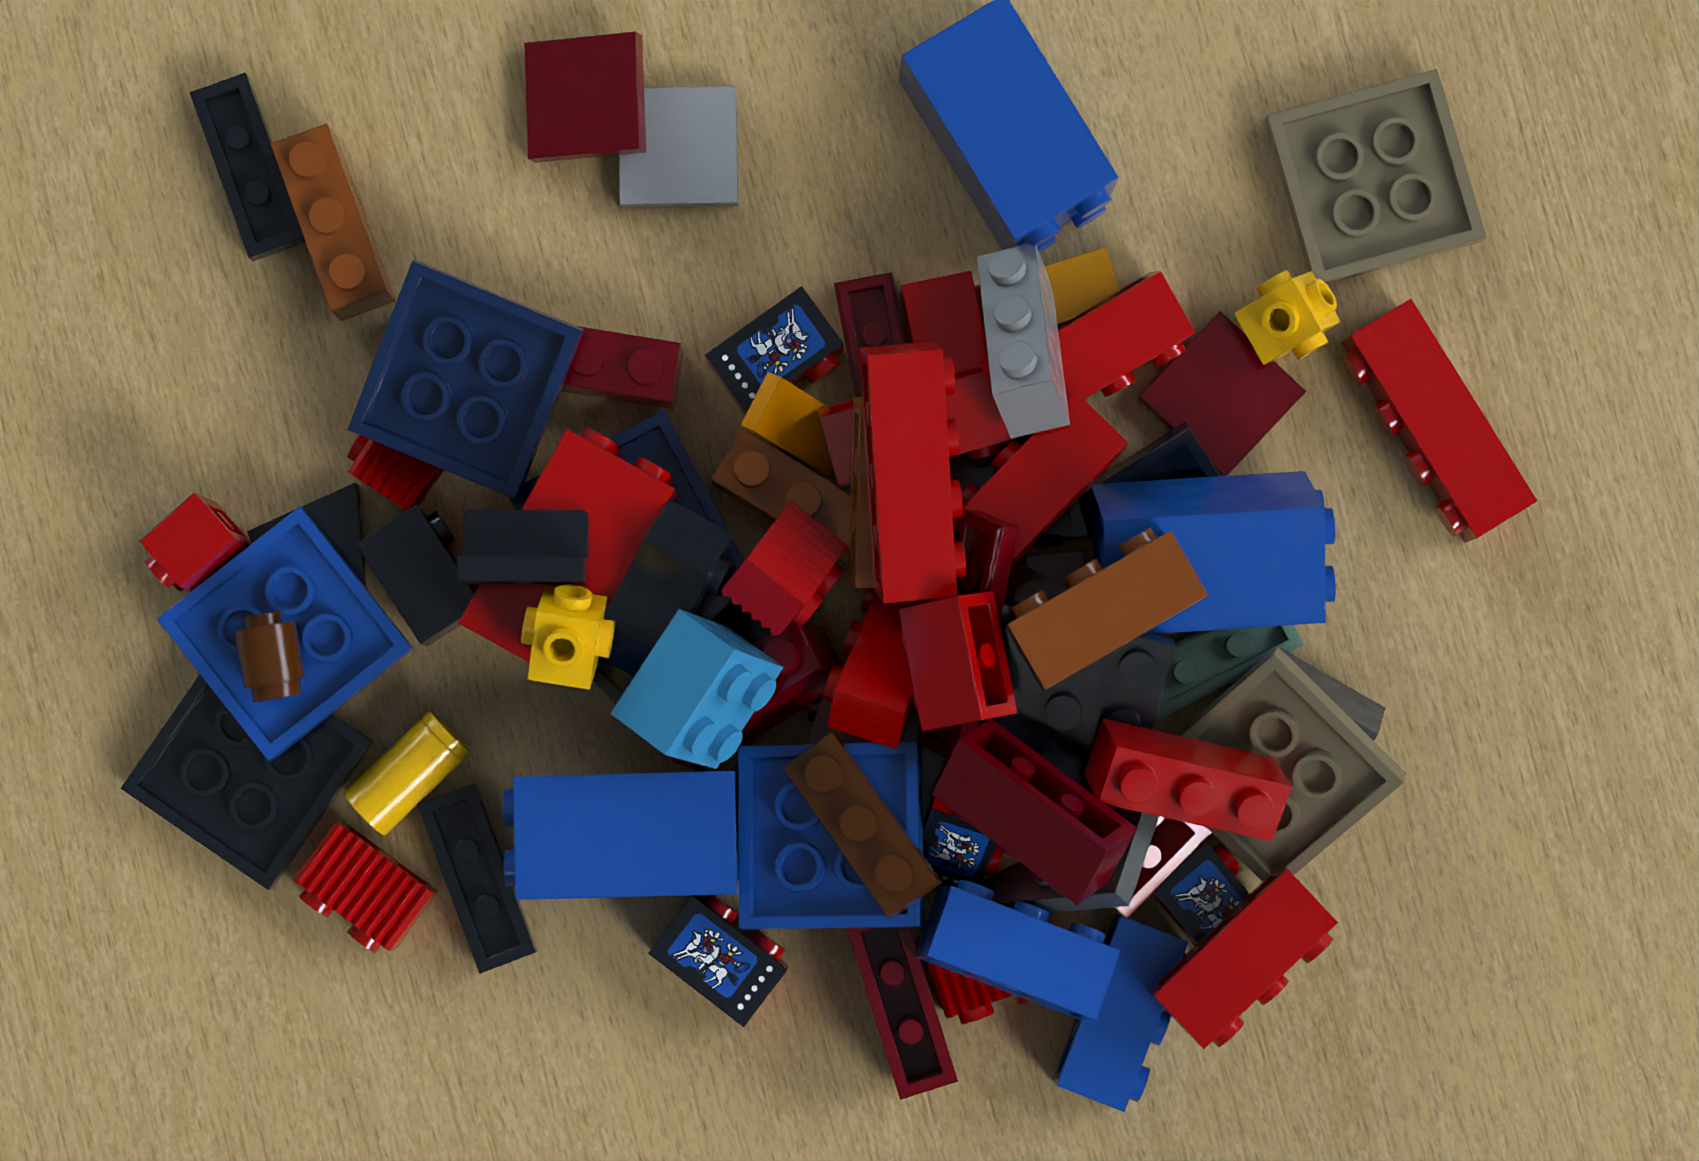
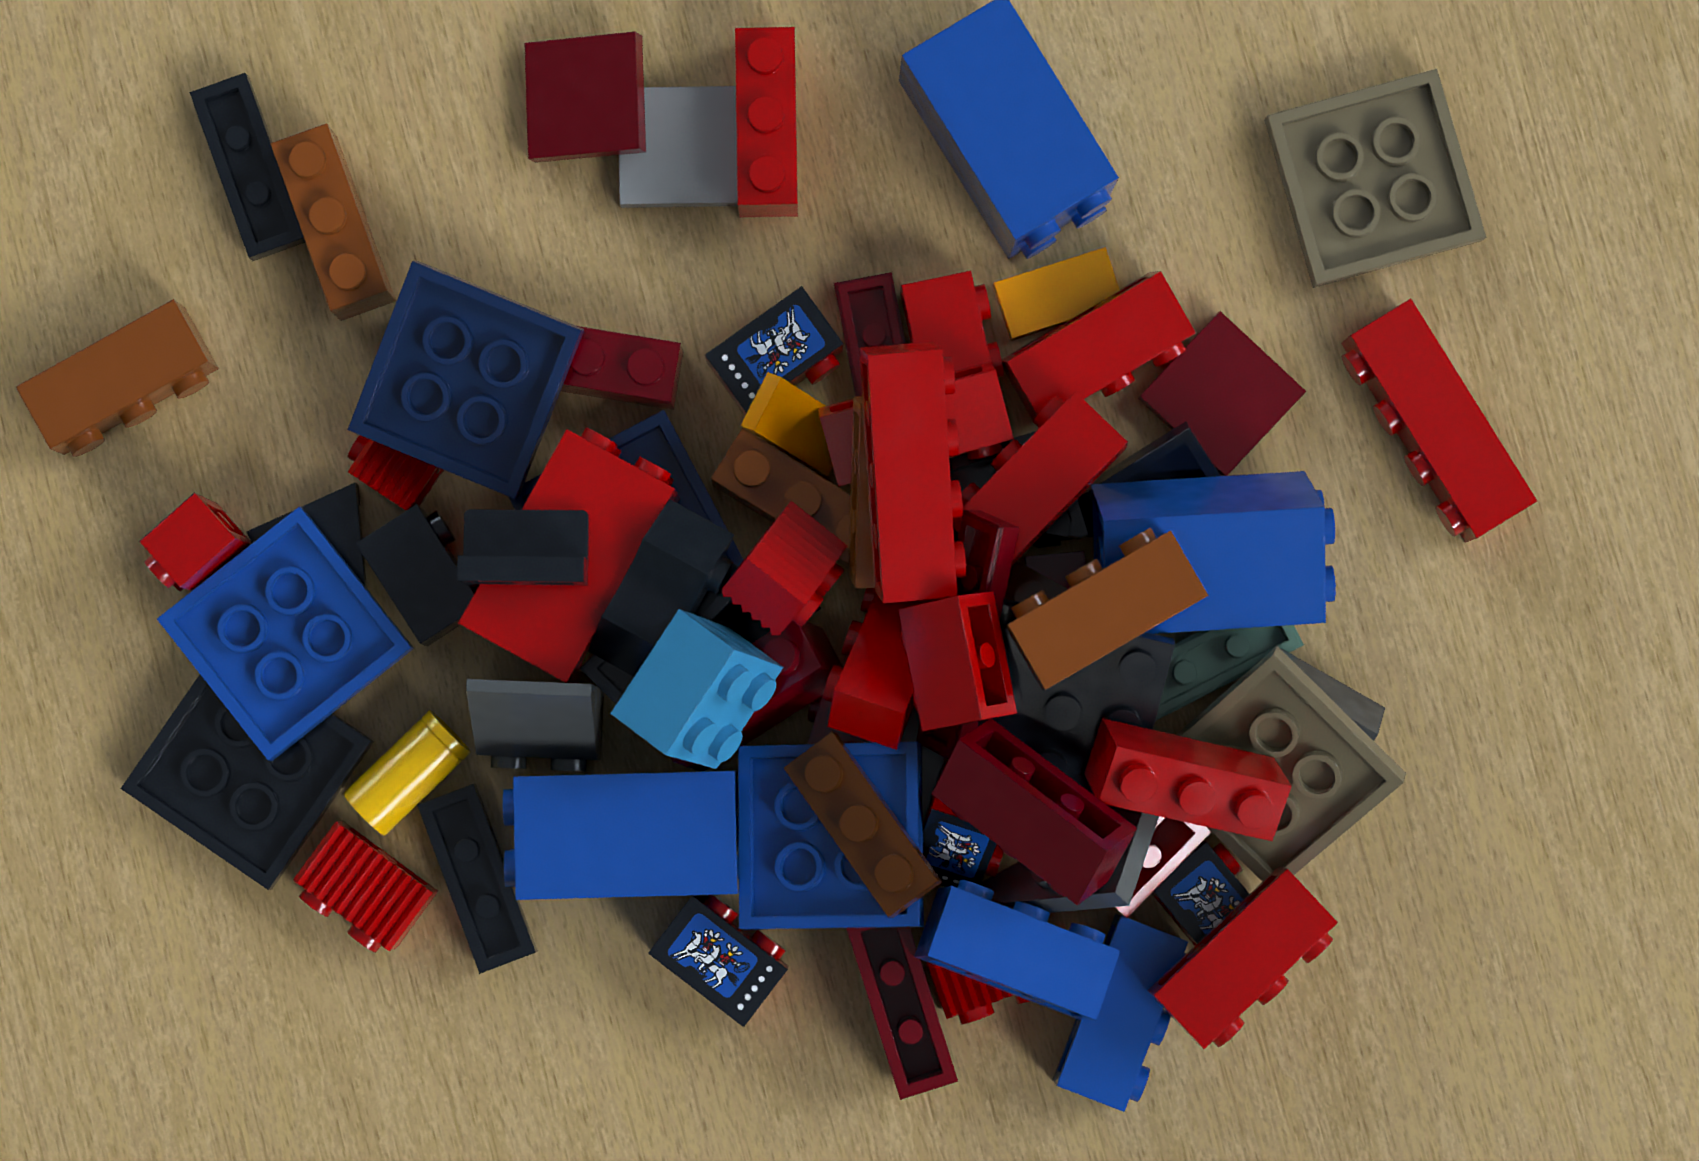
(118, 380): none -> dark orange brick
(270, 657): reddish brown brick -> none
(537, 722): none -> dark grey slope
(567, 636): yellow brick -> none
(766, 122): none -> red brick
(1022, 340): light grey brick -> none
(1289, 316): yellow brick -> none

